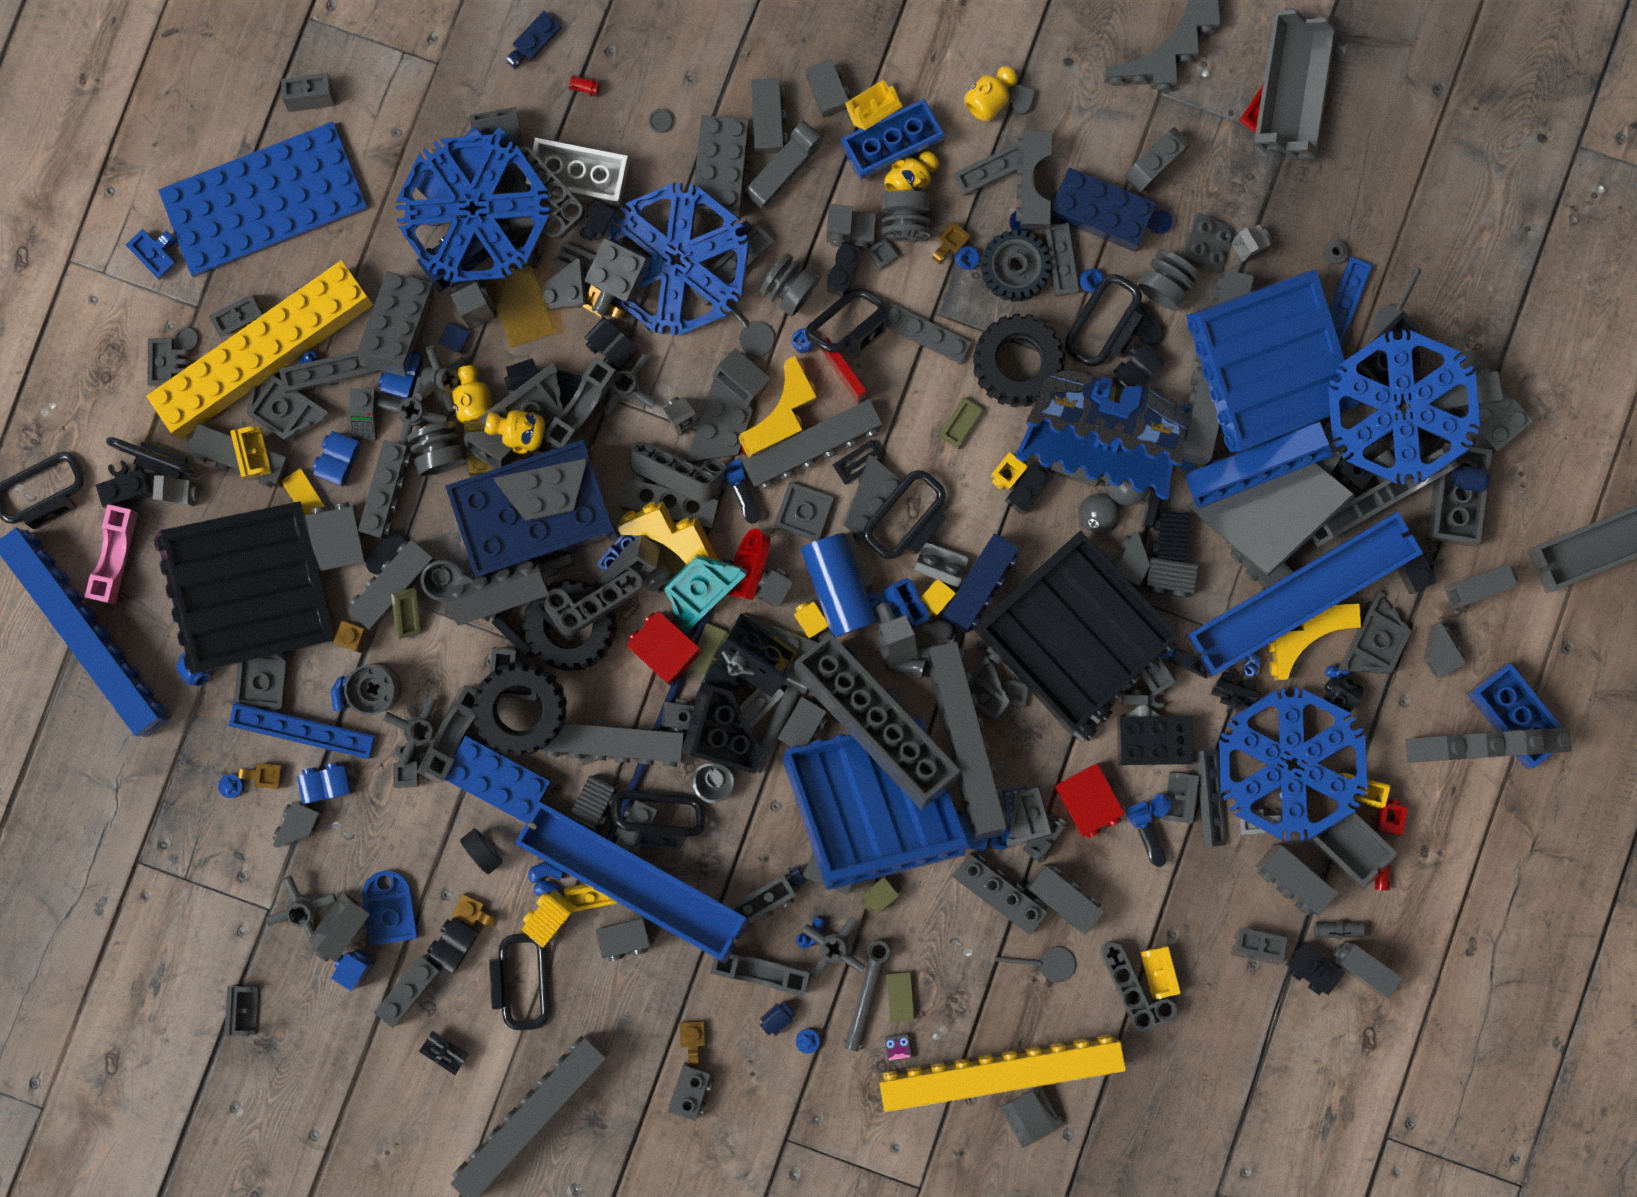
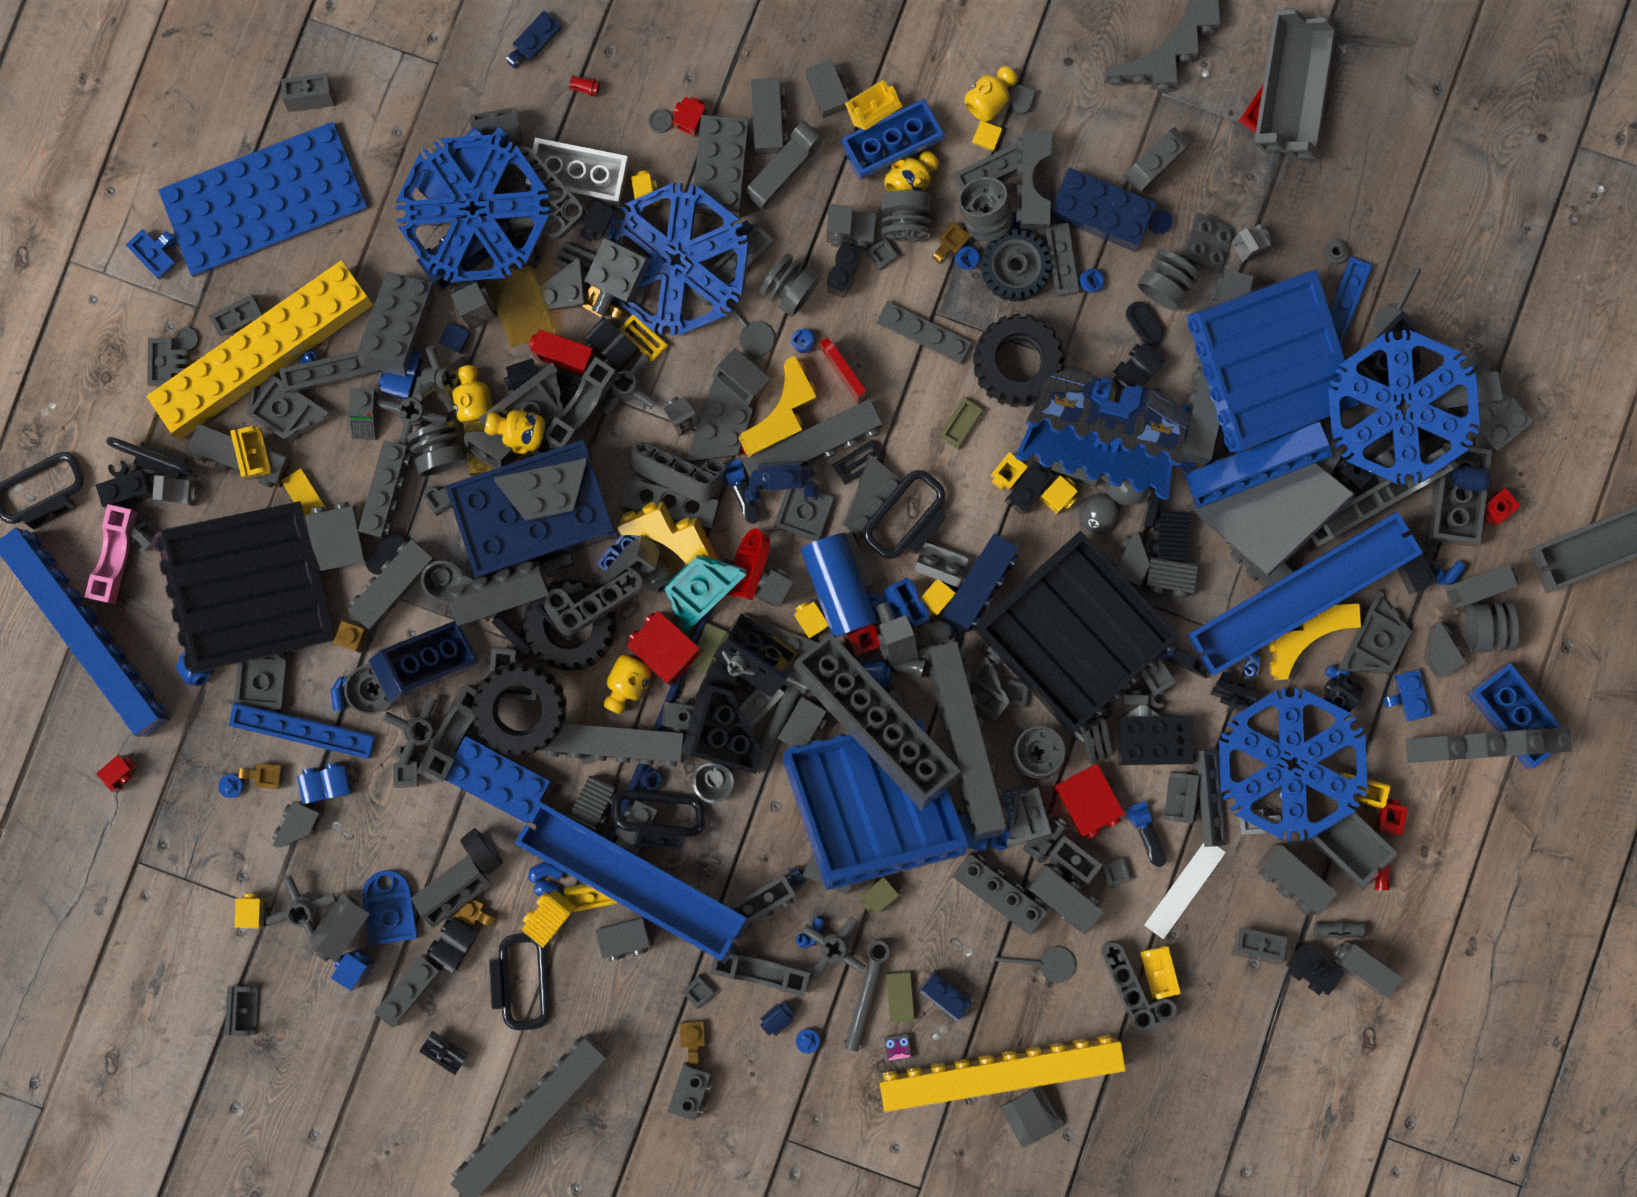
(117, 772): none -> red brick
(144, 535): none -> dark grey tile
(249, 911): none -> yellow brick
(336, 458): blue brick -> none
(406, 613): olive tile -> none
(423, 661): none -> dark blue brick
(436, 499): none -> dark grey tile
(450, 891): none -> dark grey brick
(561, 352): none -> red window
(626, 681): none -> yellow piece
(643, 185): none -> yellow brick
(654, 781): none -> dark blue plate
(657, 351): none -> yellow tile
(688, 115): none -> red brick
(698, 991): none -> dark grey tile
(782, 476): none -> dark blue torso
(862, 335): black bar -> none
(869, 643): none -> red brick
(879, 672): none -> blue head
(945, 996): none -> dark blue brick
(986, 136): none -> yellow tile
(986, 209): none -> dark grey wheel
(1044, 740): none -> dark grey wheel
(1059, 494): none -> yellow brick
(1074, 859): none -> dark grey brick
(1096, 736): none -> dark grey tile
(1116, 872): none -> dark grey tile
(1123, 331): black bar -> none
(1160, 805): blue tile -> none
(1184, 890): none -> white sticker
(1410, 695): none -> blue plate
(1451, 576): none -> blue arm
(1491, 627): none -> dark grey wheel
(1499, 507): none -> red brick

